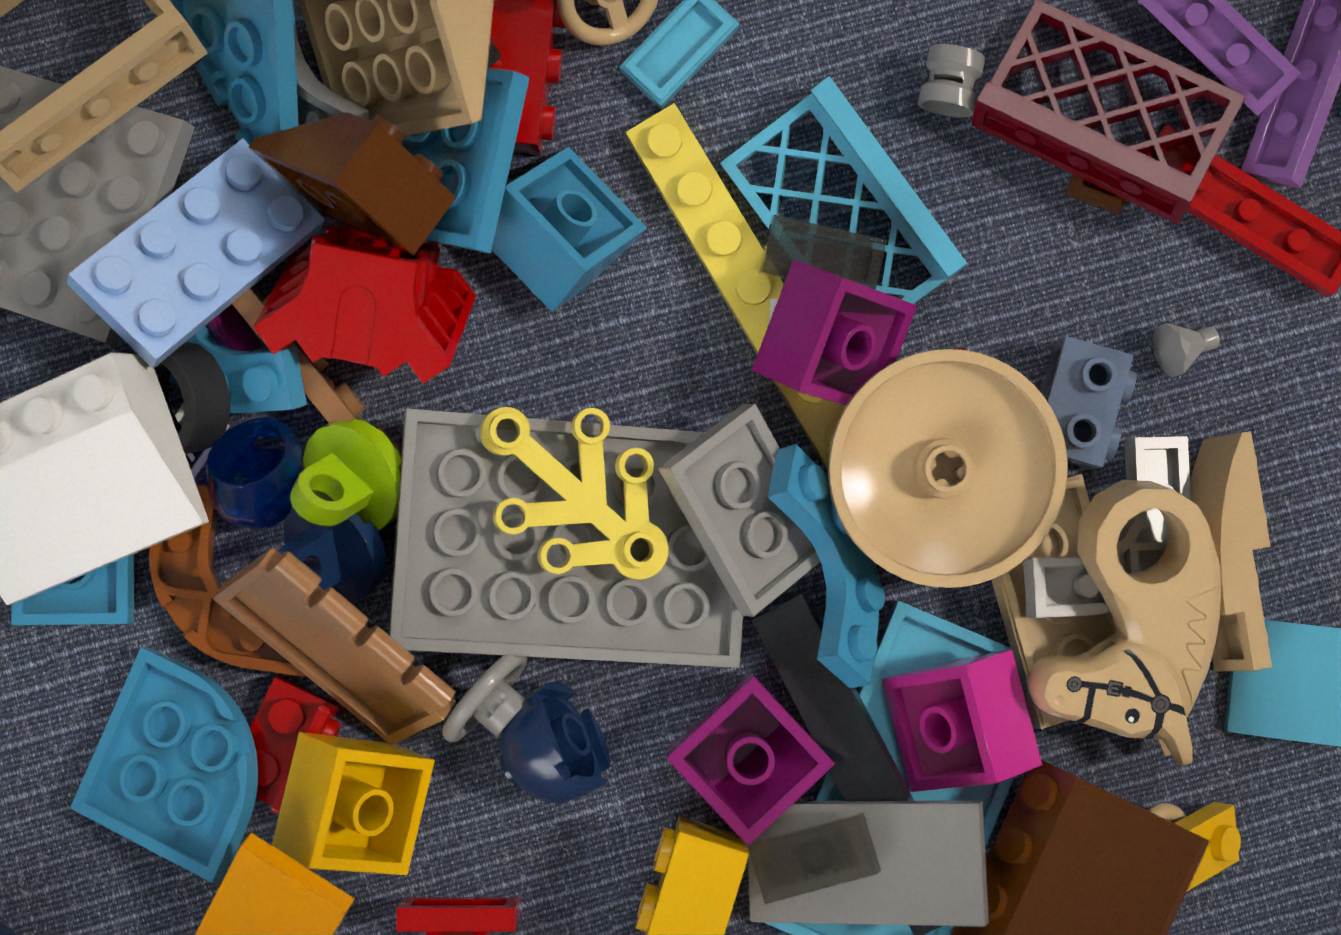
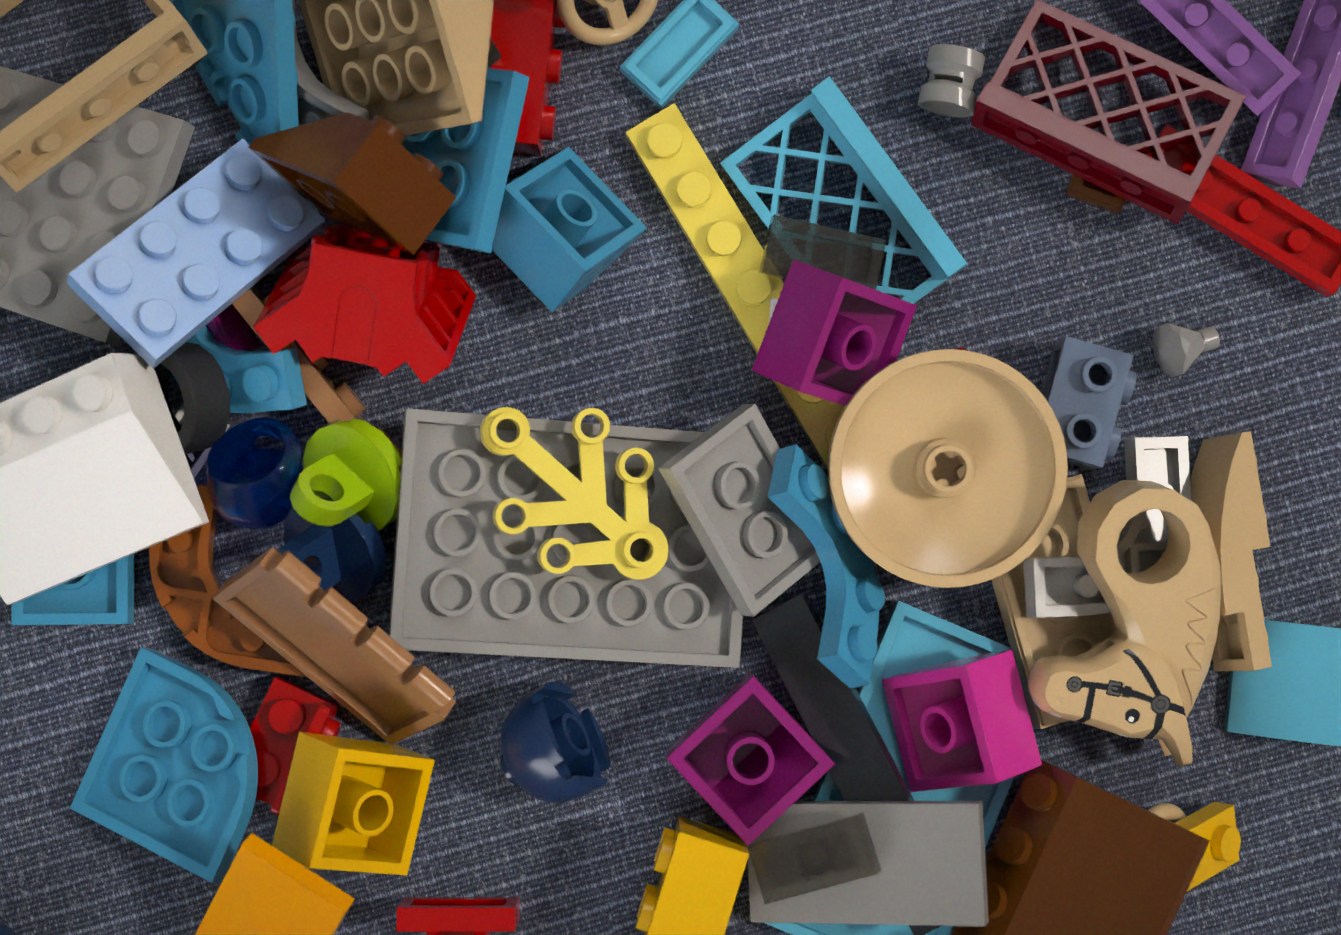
(488, 701): light grey piece -> none

